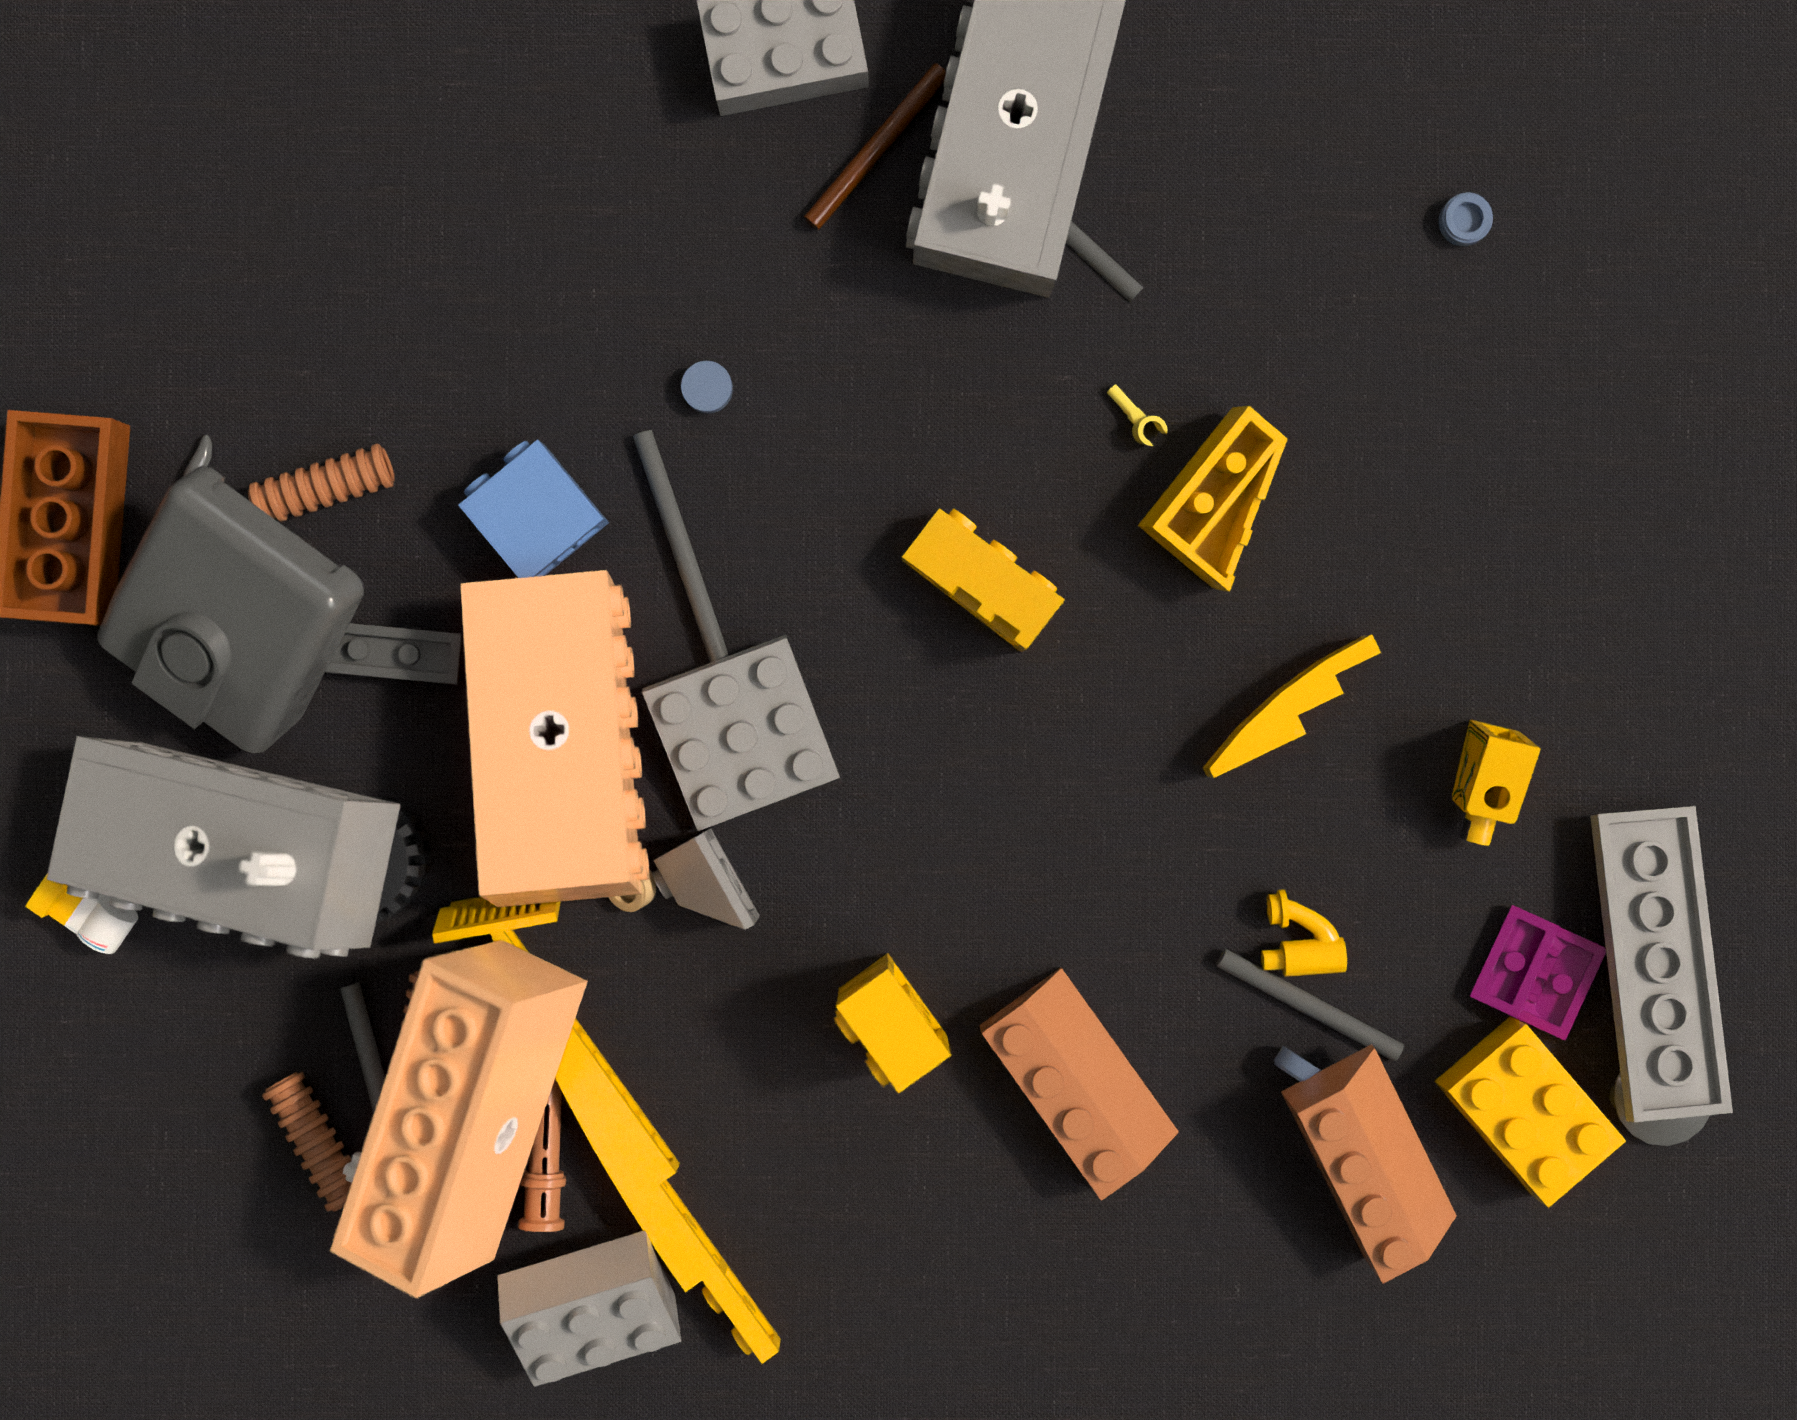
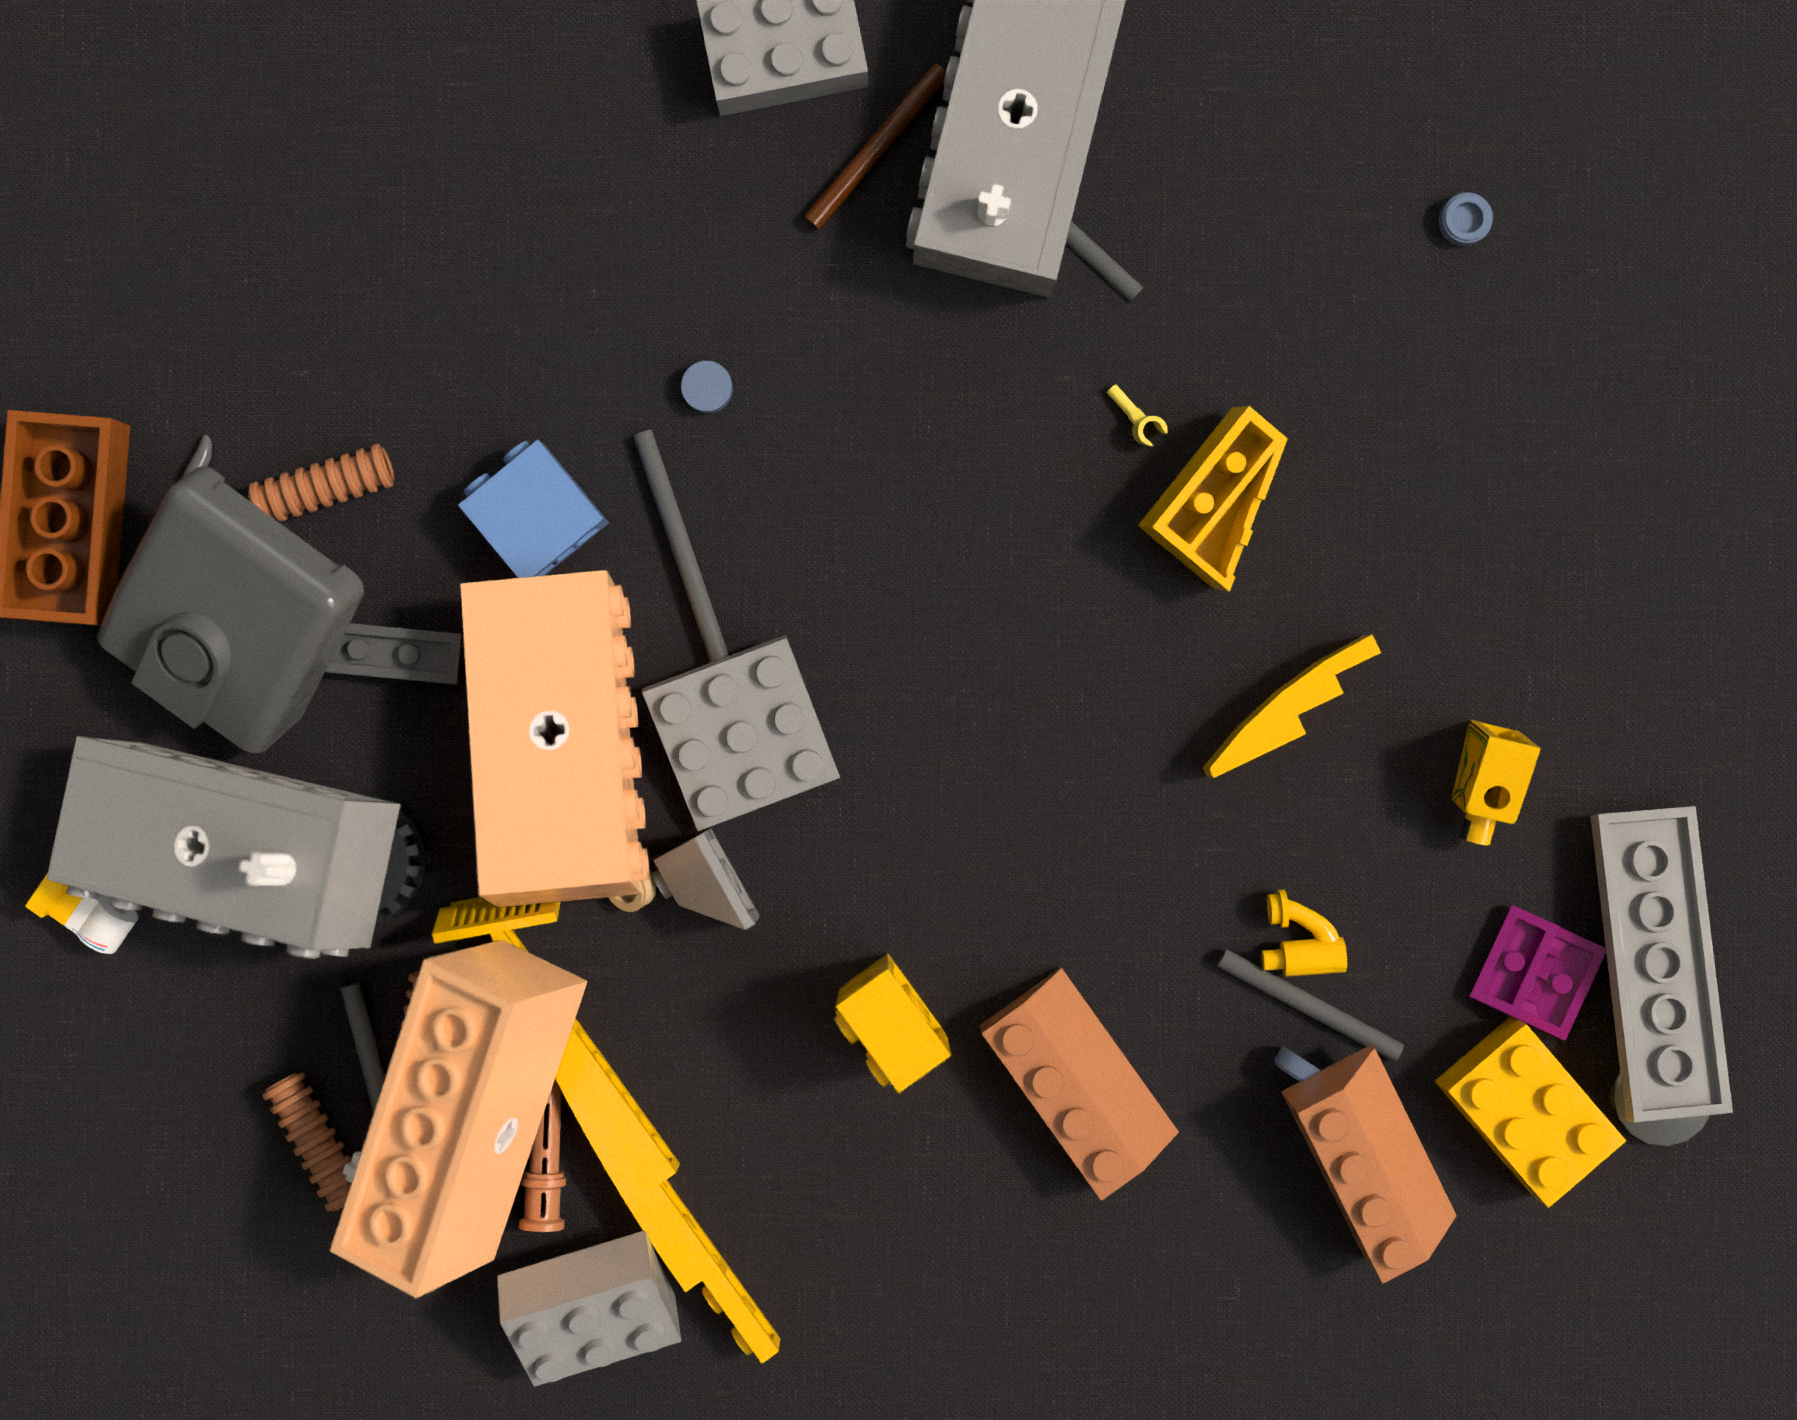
(983, 578): yellow wedge -> none

